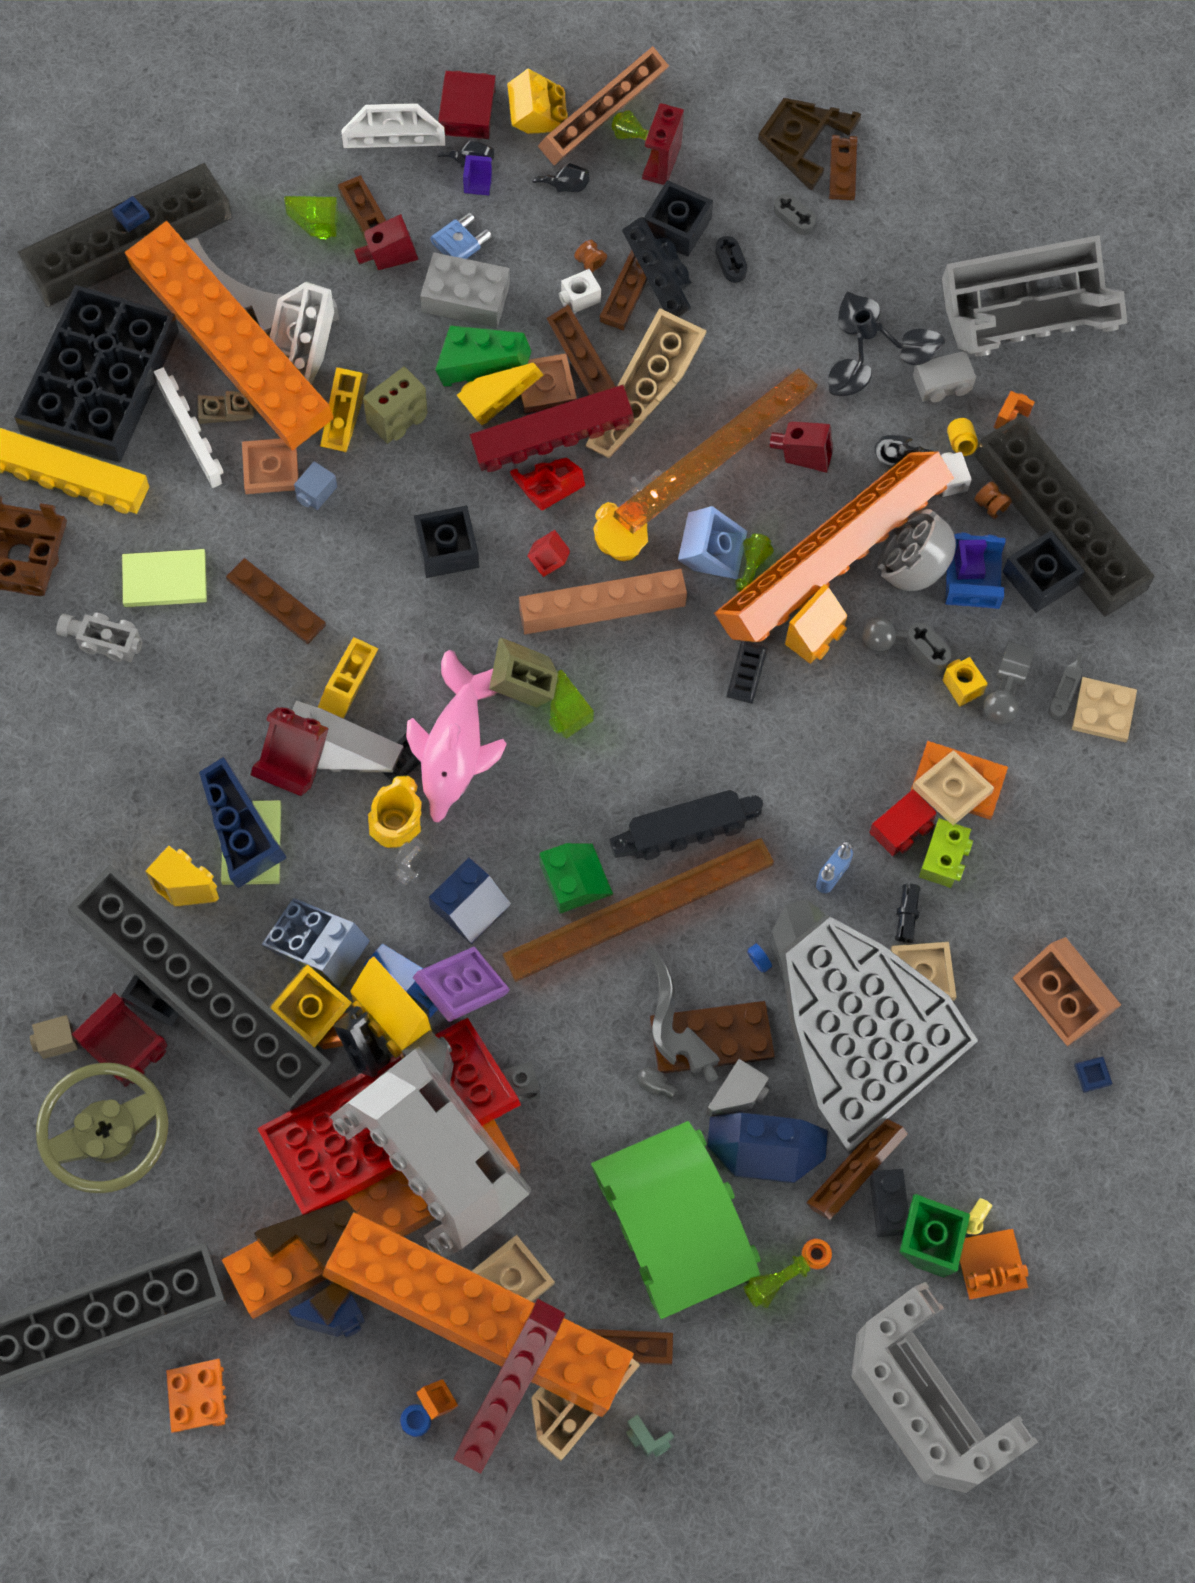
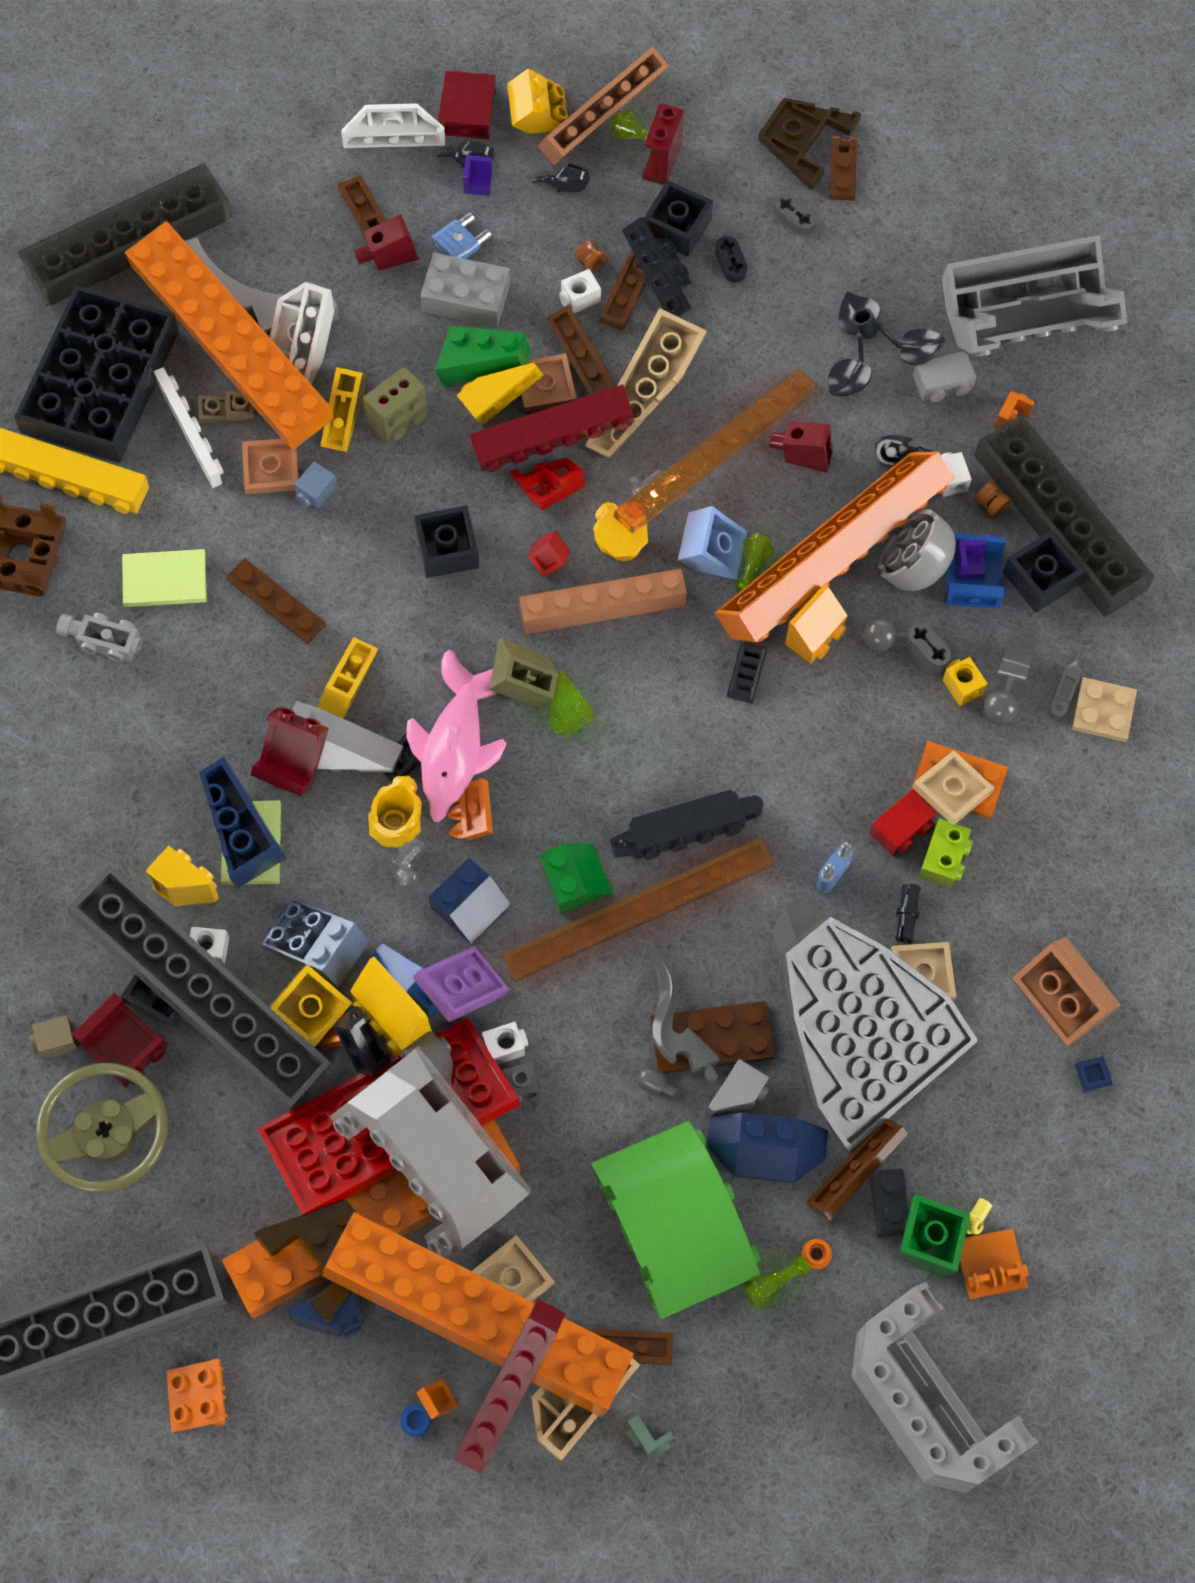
(130, 213): dark blue tile -> none
(216, 936): none -> white brick
(314, 214): clear neon green slope -> none
(473, 812): none -> orange plate
(494, 1036): none -> white brick
(759, 958): blue tile -> none
(962, 436): yellow brick -> none

